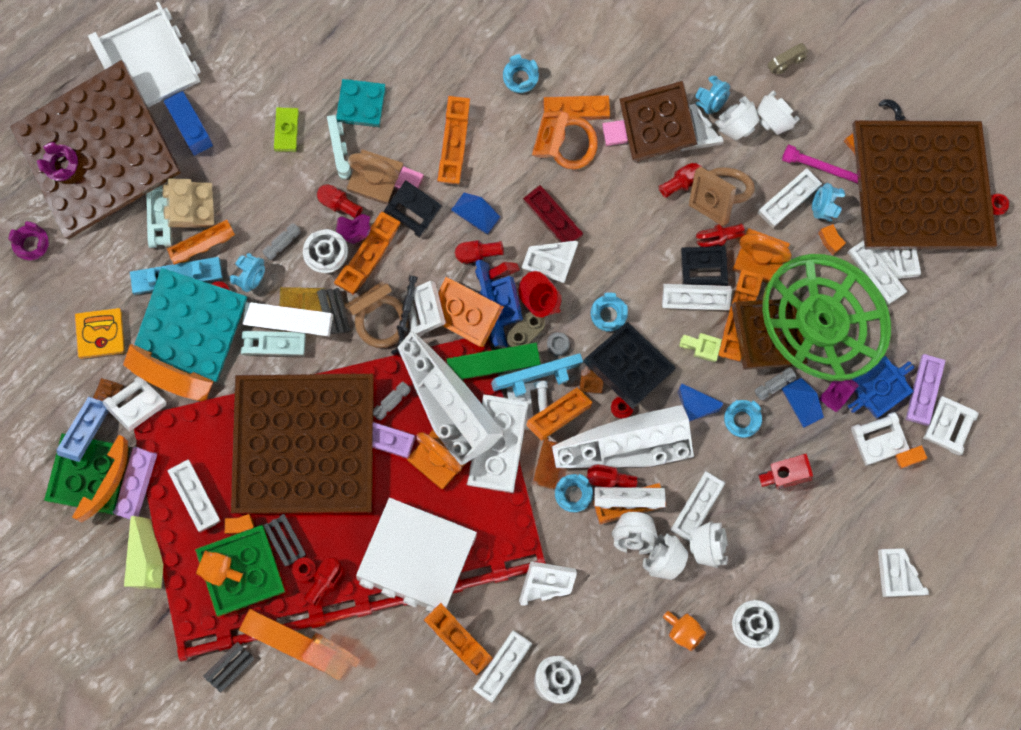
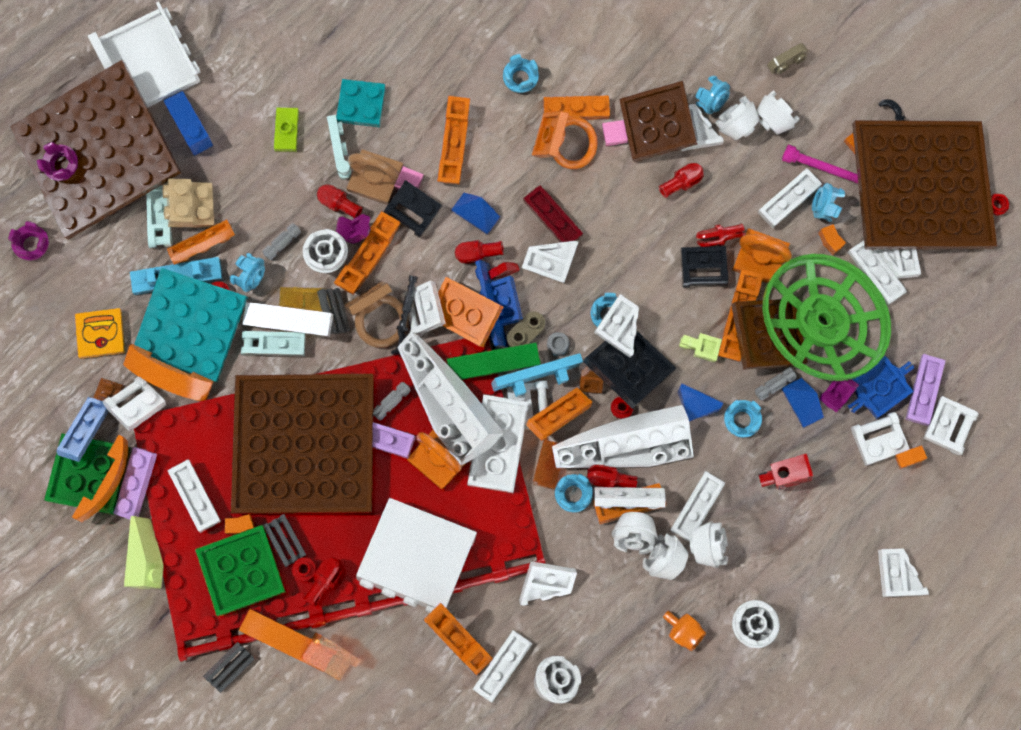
(216, 568): orange piece -> none
(539, 294): red piece -> none
(620, 325): none -> white wing
(696, 297): white plate -> none
(715, 196): medium nougat tile -> none

